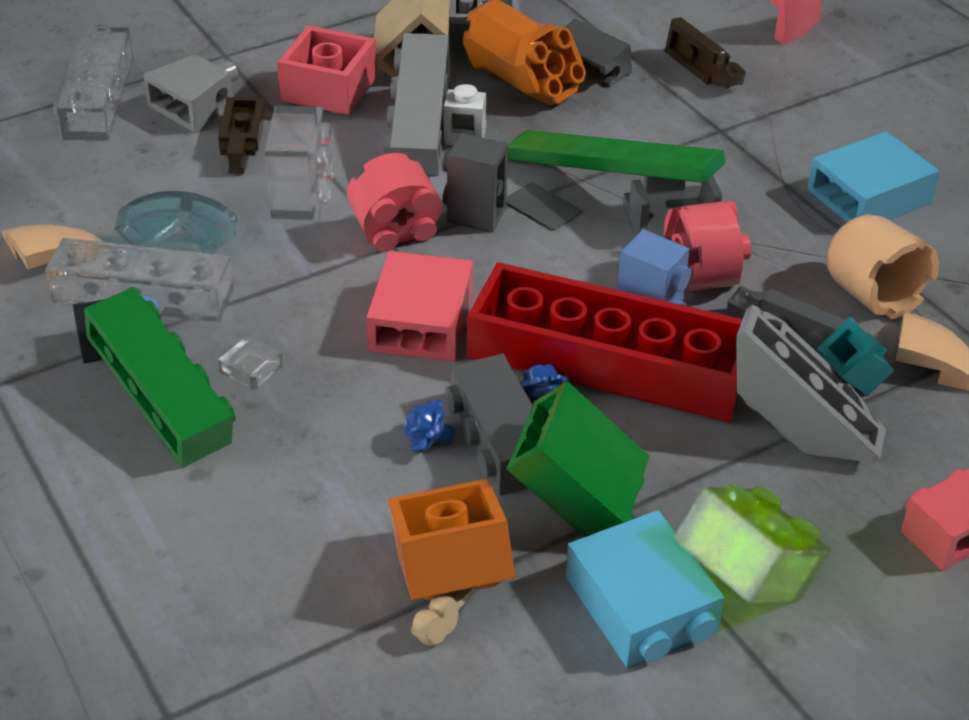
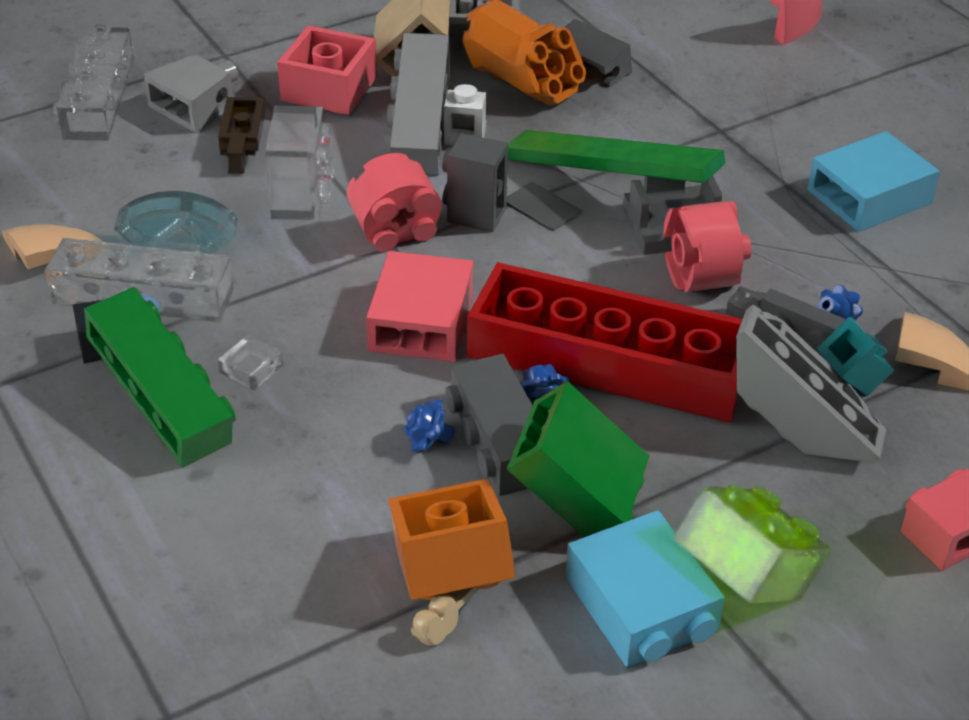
(654, 268): medium blue brick -> none
(702, 55): dark brown hinge -> none
(840, 302): none -> blue plant
(881, 264): light nougat cylinder -> none

